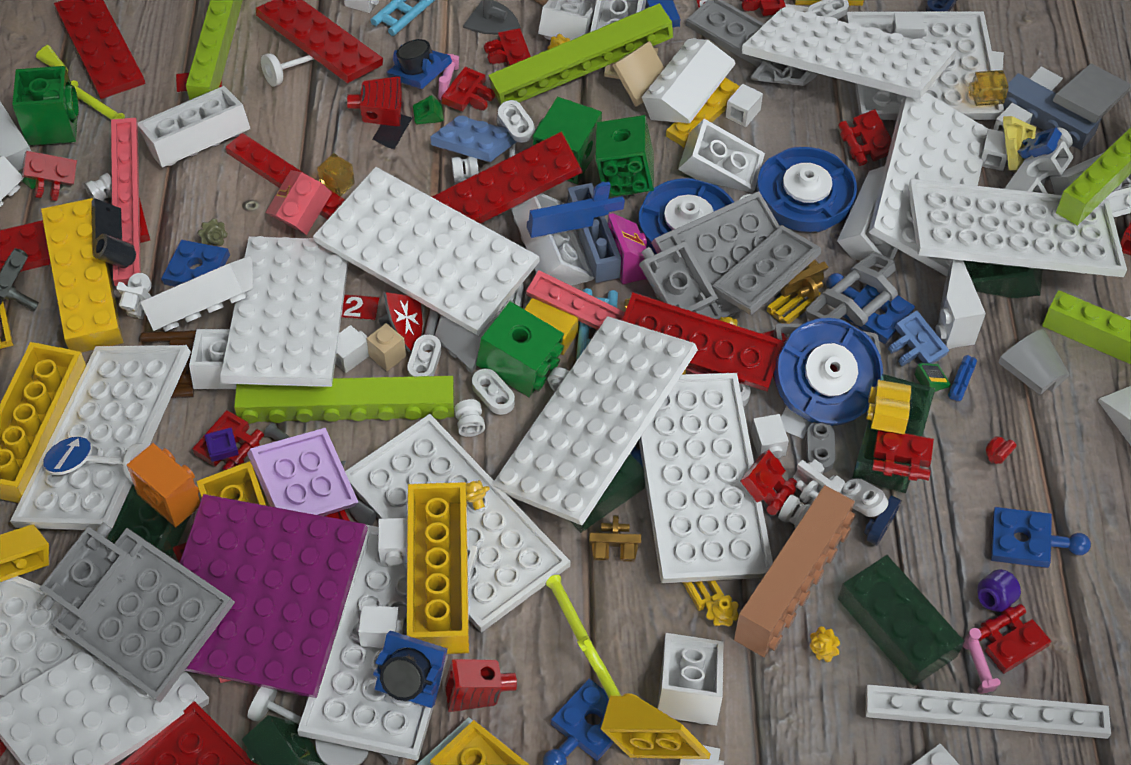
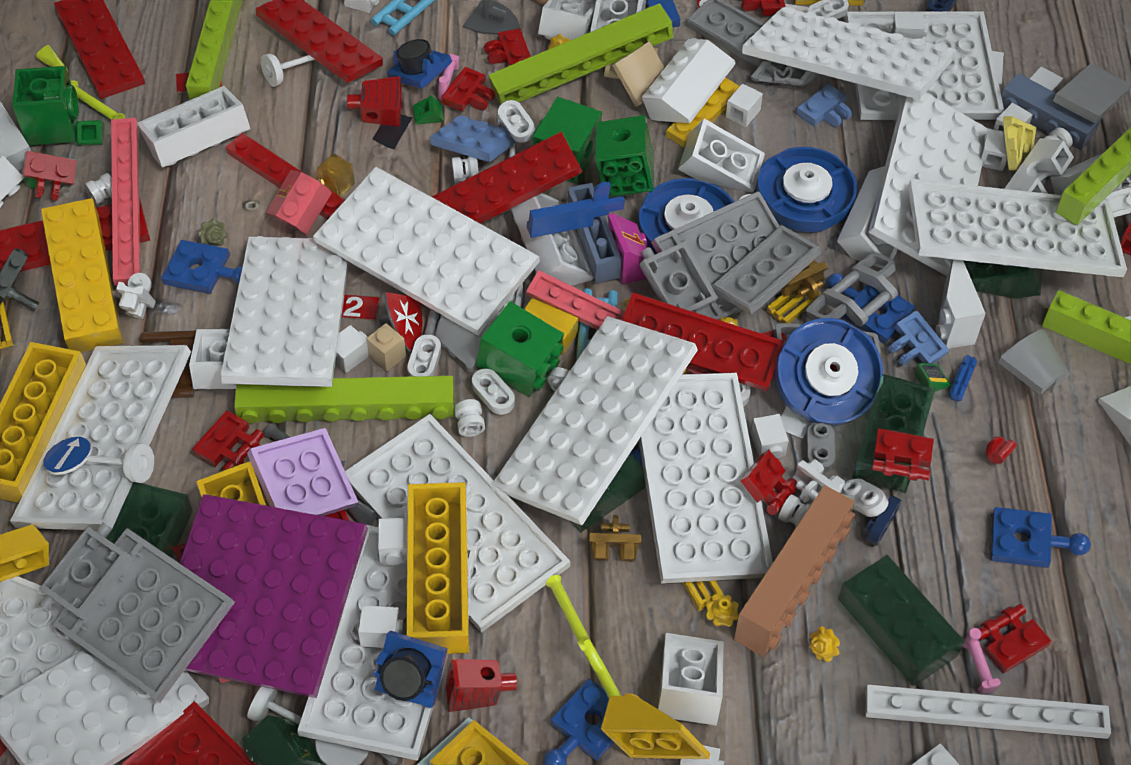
(90, 132): none -> green slope
(108, 235): black door -> none
(164, 484): orange brick -> none
(200, 294): white slope -> none
(221, 444): dark purple tile -> none
(476, 493): yellow plant -> none
(826, 106): none -> medium blue hinge
(873, 134): red plate -> none
(889, 406): yellow brick -> none
(989, 88): clear yellow brick -> none
(998, 590): dark purple head -> none
(1043, 143): blue plate -> none

